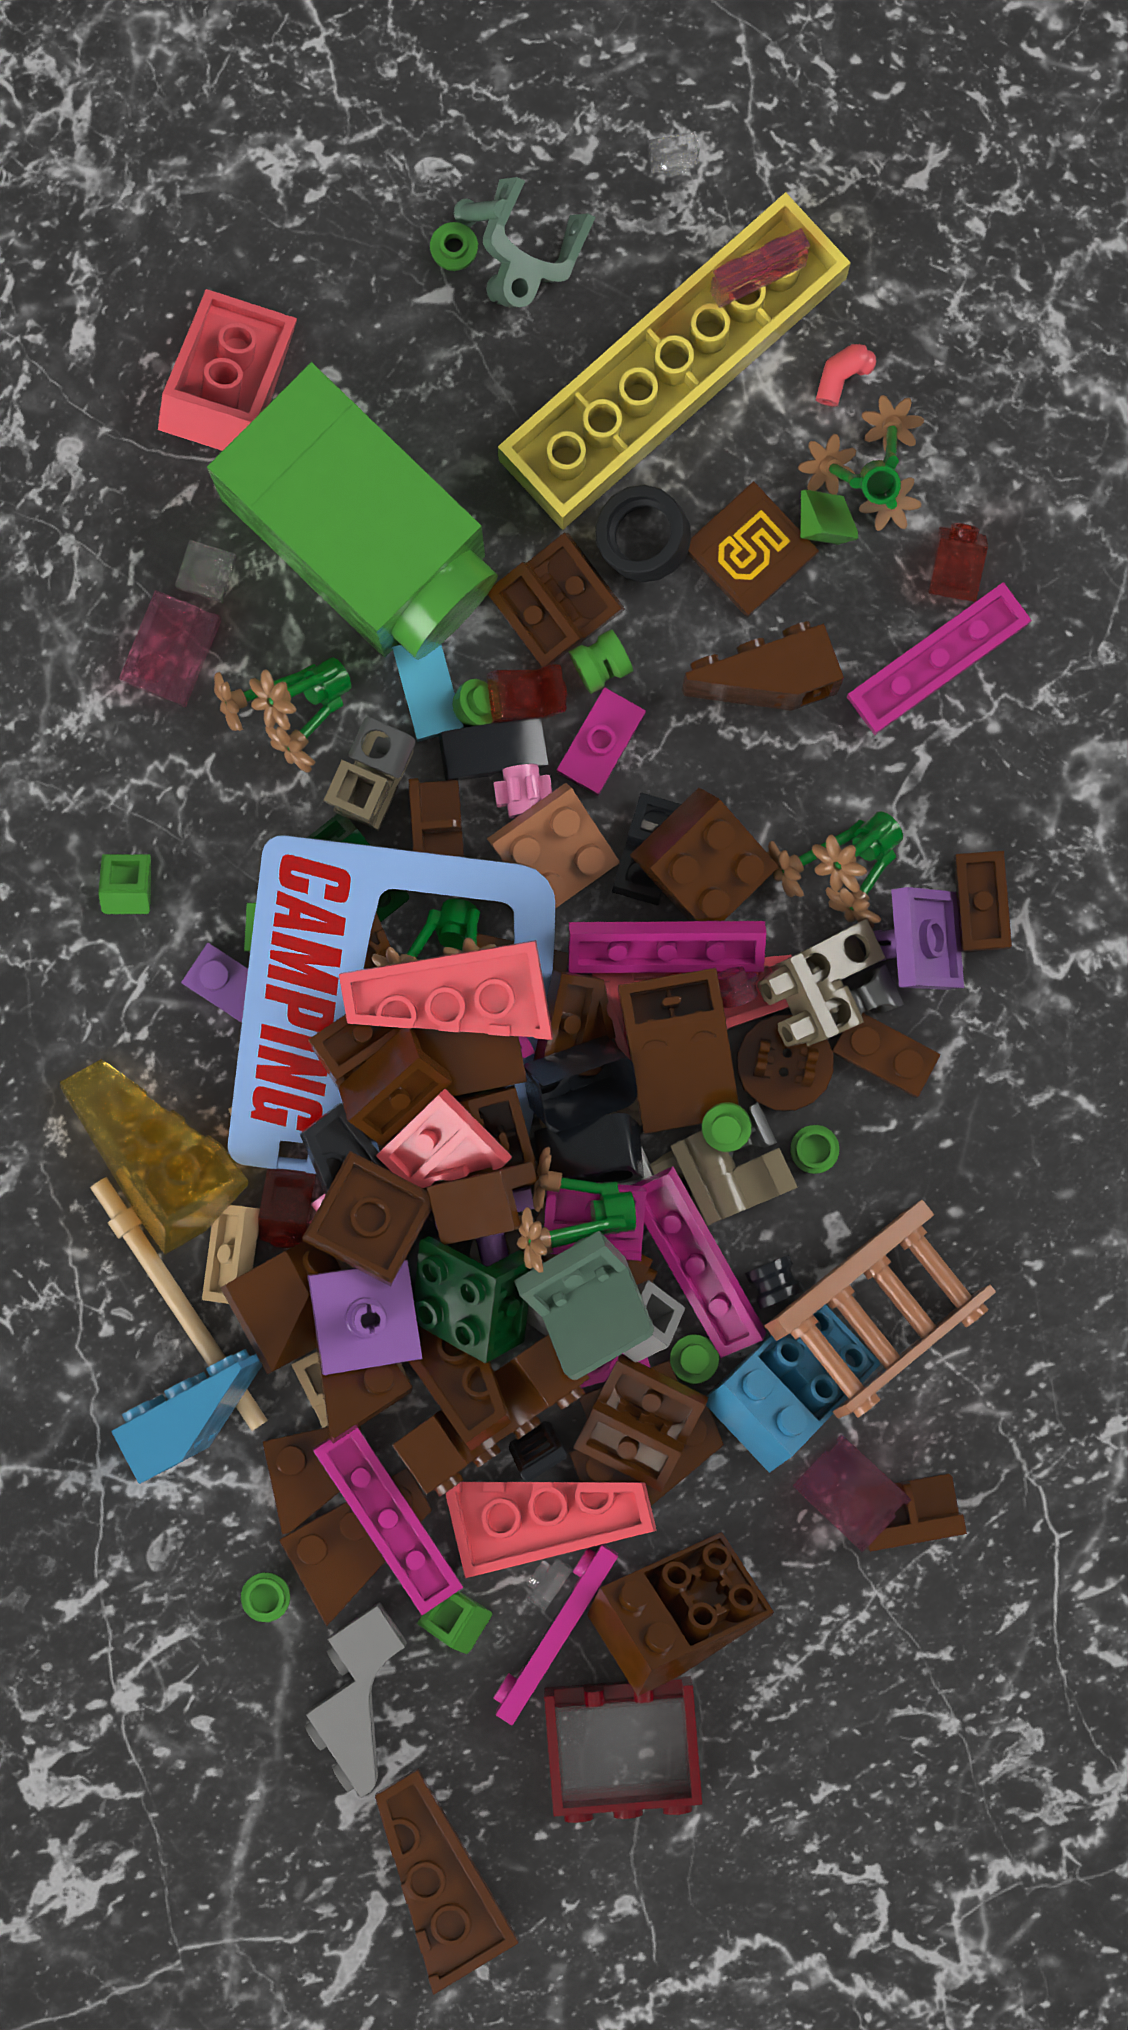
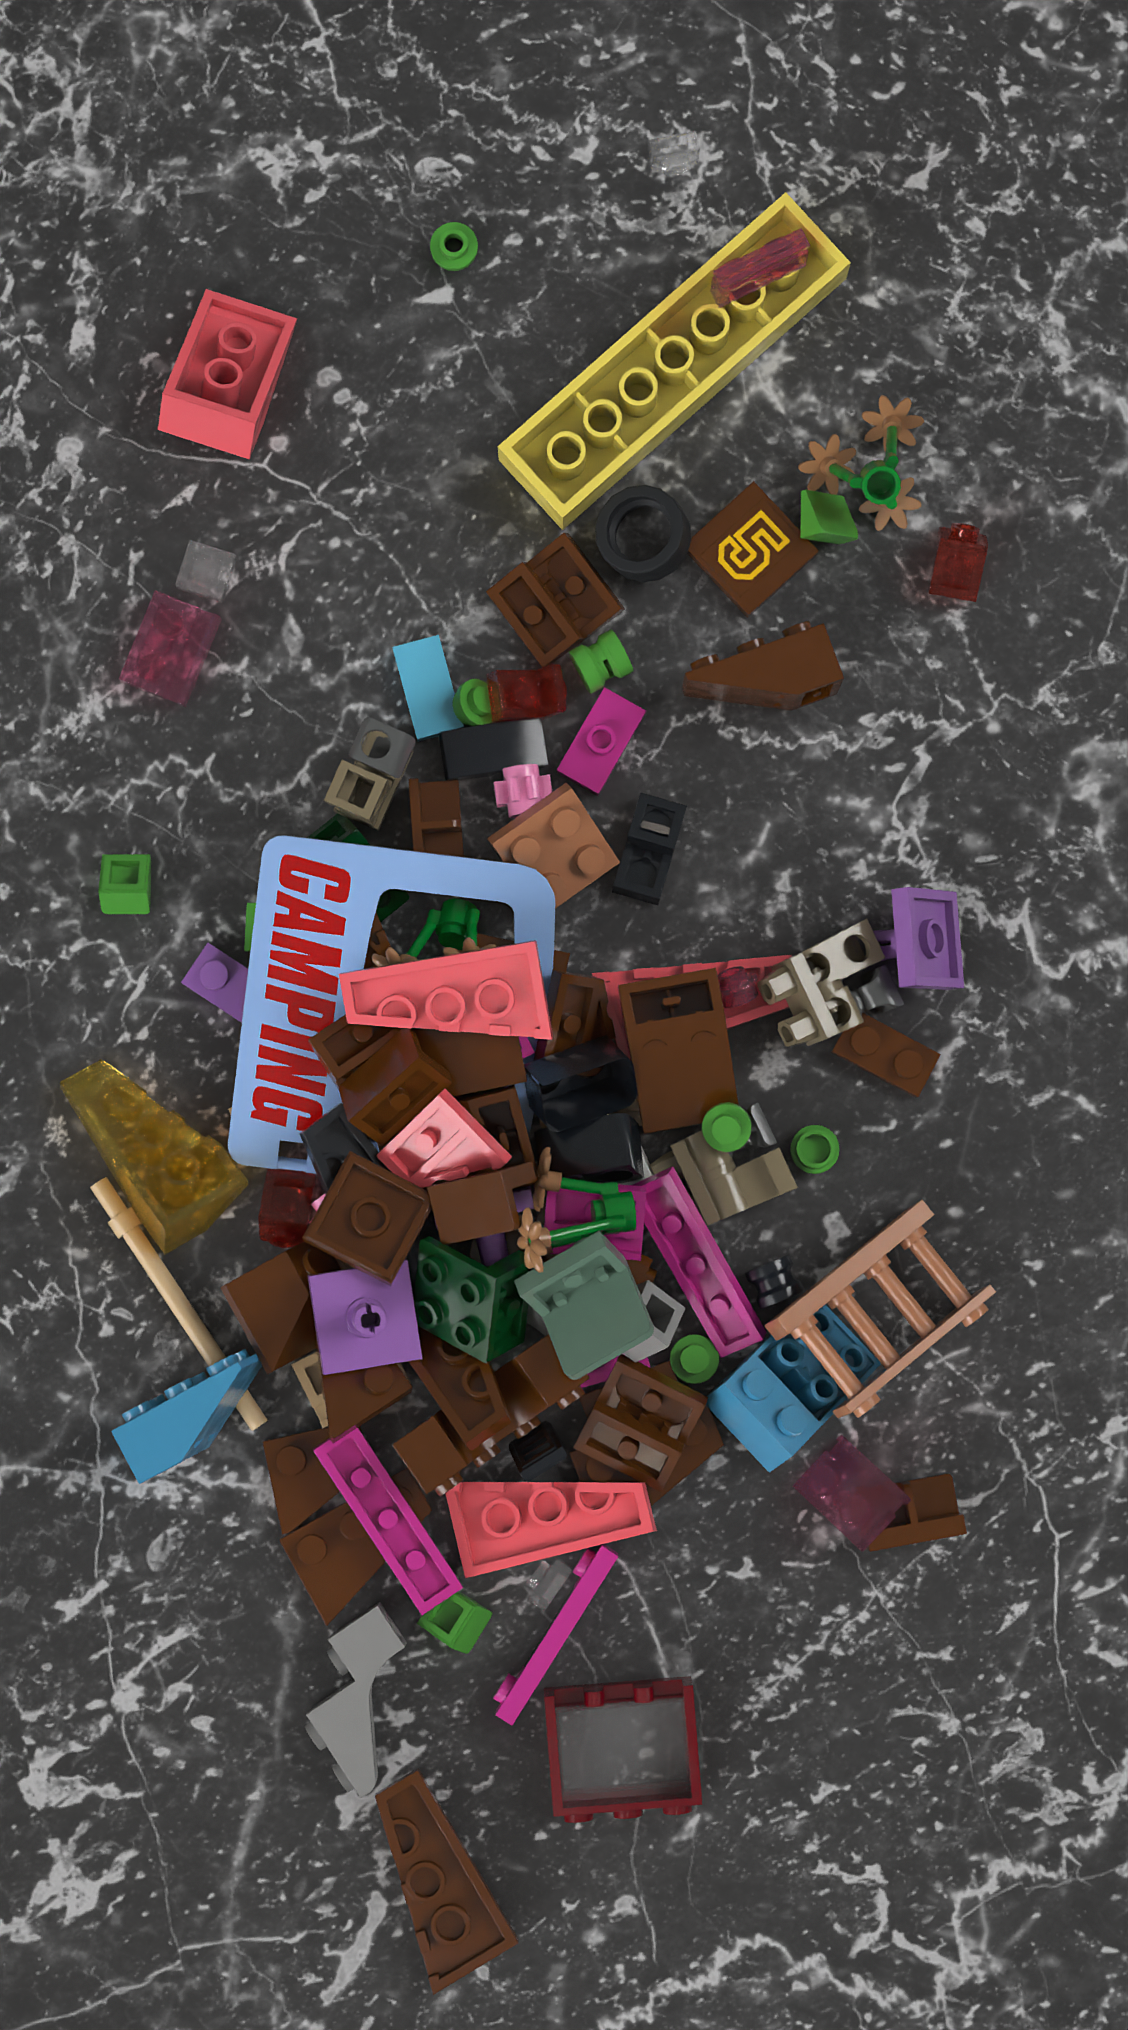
(230, 1249): tan plate -> none
(265, 1597): bright green plate -> none
(319, 683): plant -> none
(355, 517): bright green container -> none
(519, 272): sand green piece -> none
(665, 946): dark pink plate -> none
(677, 1612): reddish brown slope -> none
(704, 859): reddish brown brick -> none
(762, 1058): reddish brown plate -> none
(840, 367): coral arm -> none
(870, 841): plant -> none
(939, 658): dark pink plate -> none
(982, 901): reddish brown plate -> none

